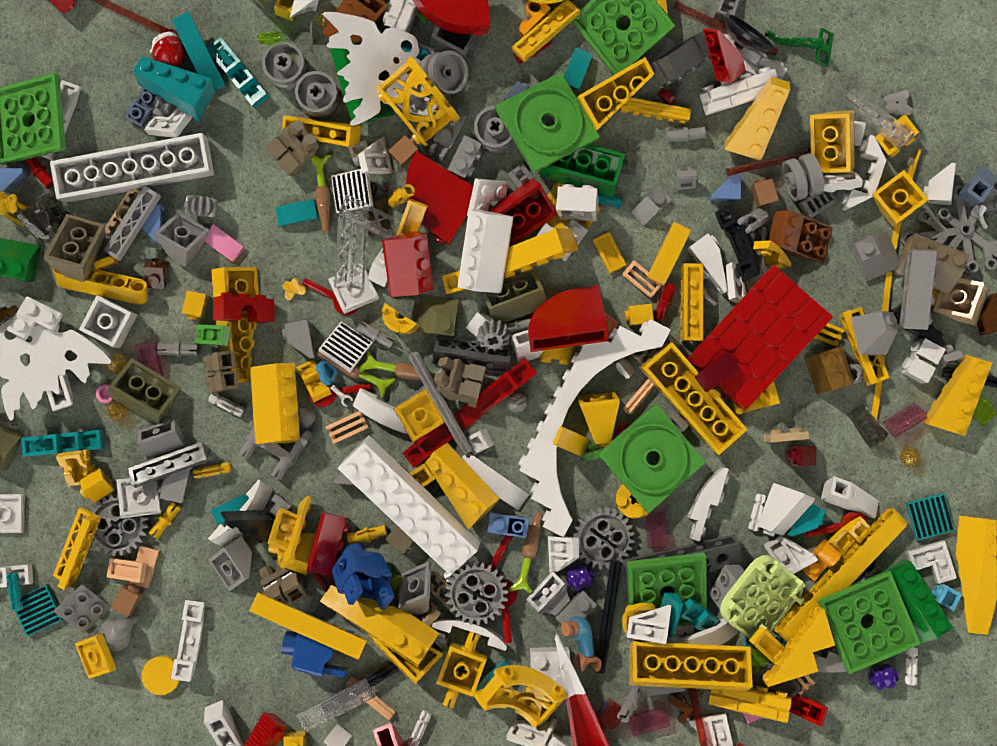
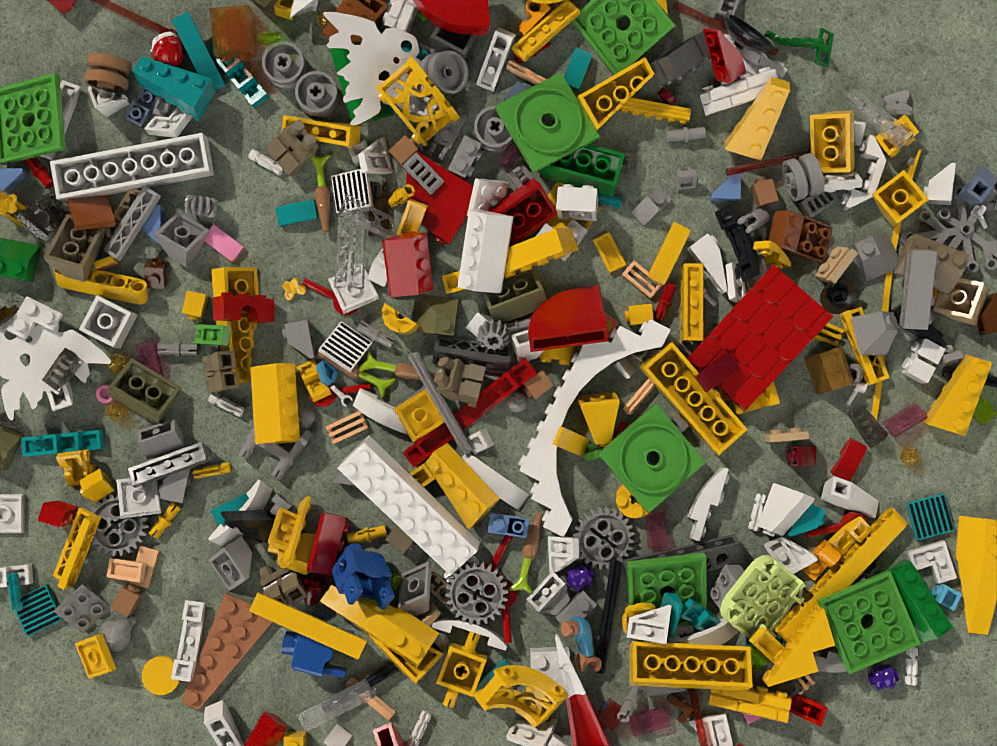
(57, 513): none -> red brick
(72, 368): none -> clear smoke slope
(91, 212): none -> dark orange tile
(107, 72): none -> medium nougat wheel
(107, 102): none -> white slope
(228, 641): none -> nougat wing
(233, 32): none -> clear orange slope
(265, 162): none -> white axle
(314, 588): none -> dark red brick
(415, 157): none -> light grey slope
(496, 58): none -> white slope
(509, 157): none -> clear pink plate
(524, 72): none -> light nougat axle
(537, 385): none -> medium nougat brick
(836, 264): none -> tan plate
(844, 301): none -> black dish
(850, 459): none -> red slope
(858, 387): none -> white hand

